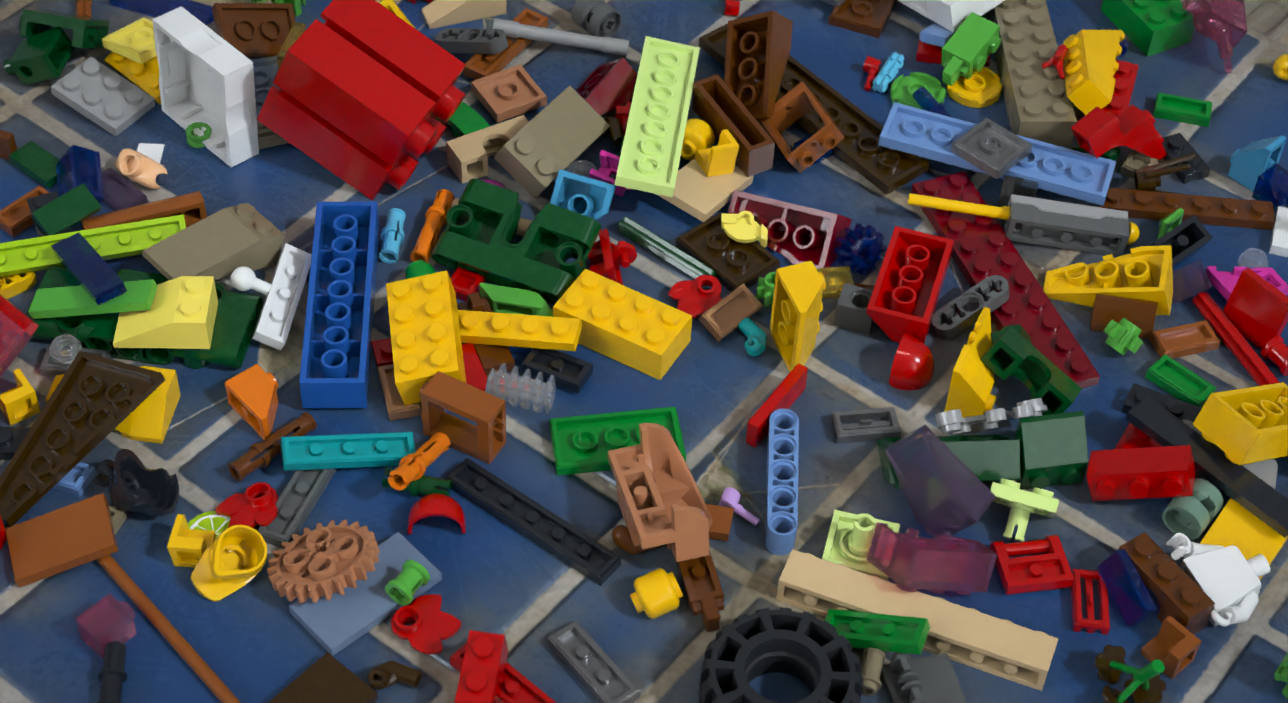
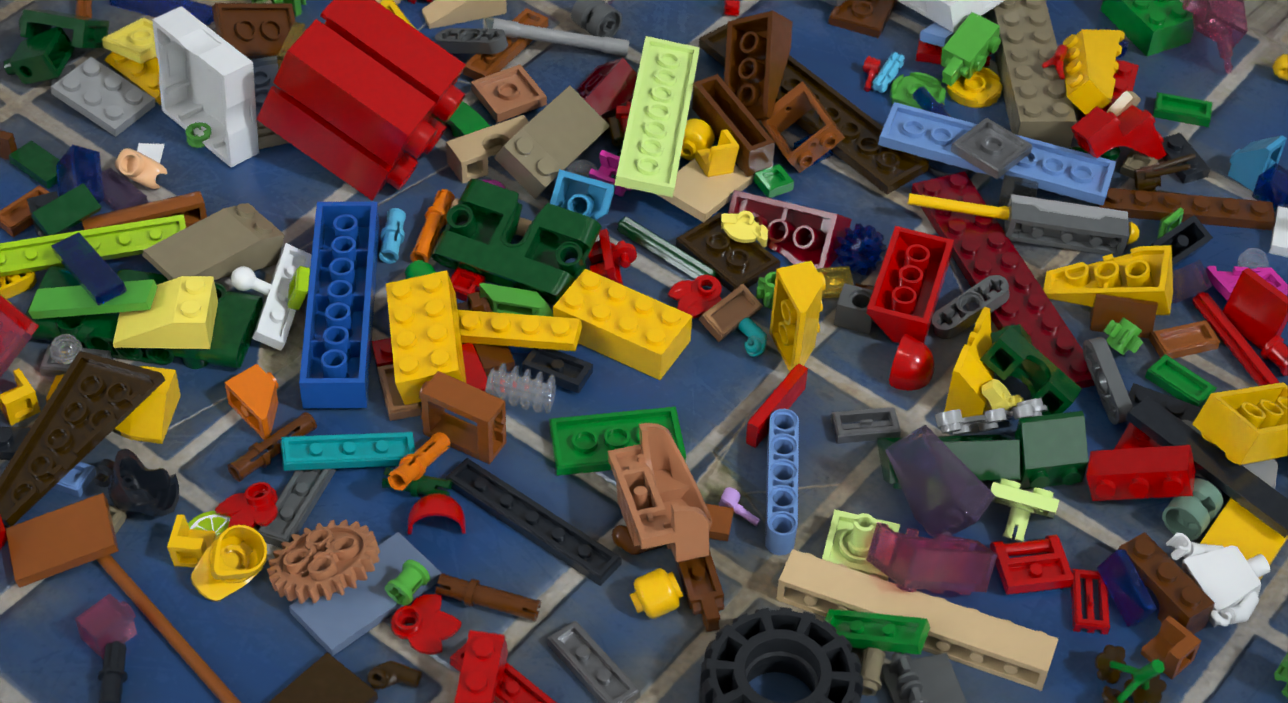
(298, 287): none -> lime tile
(474, 593): none -> reddish brown pin
(773, 181): none -> green plate
(1000, 396): none -> light yellow piece
(1107, 379): none -> dark grey beam
(1124, 101): none -> tan tile

